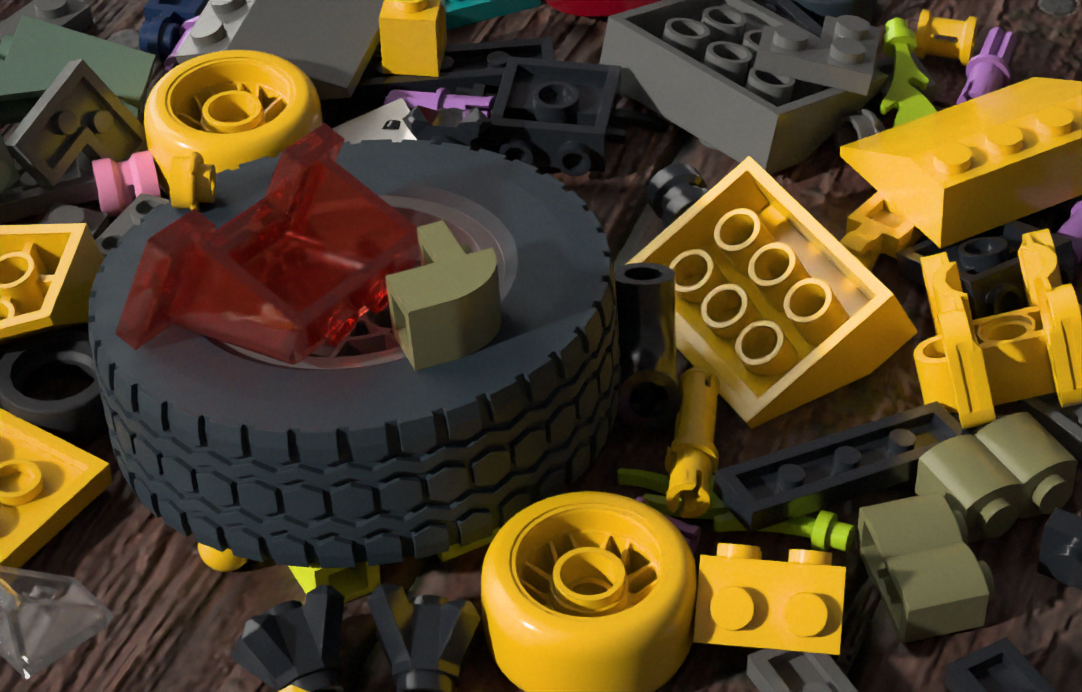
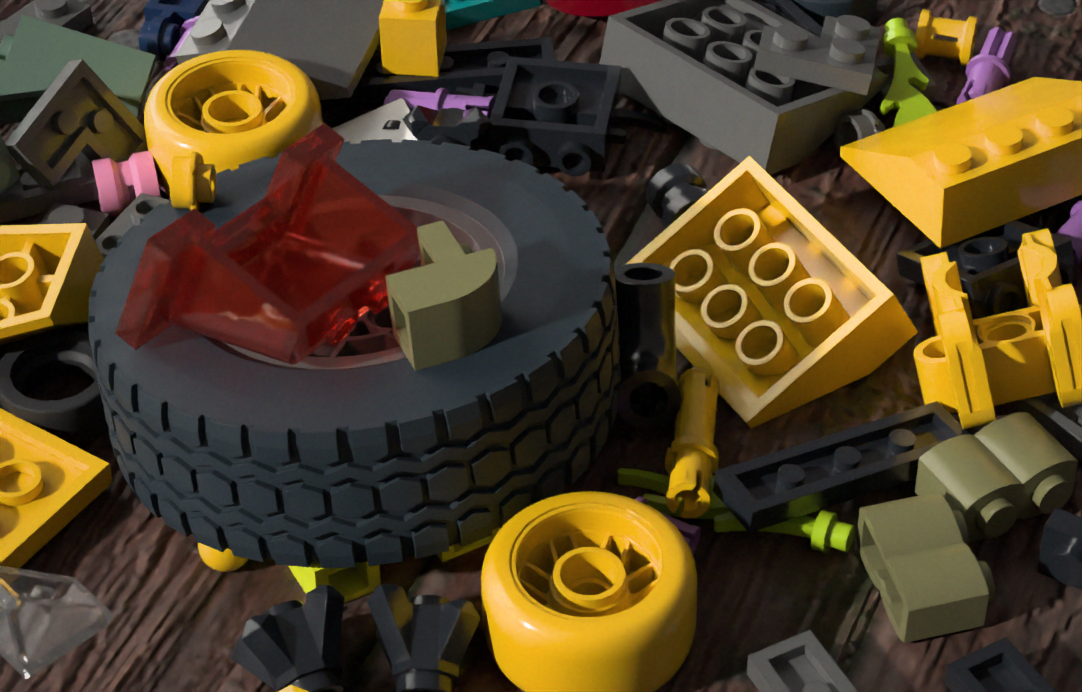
(770, 602): yellow bracket -> none
(878, 229): yellow plate -> none

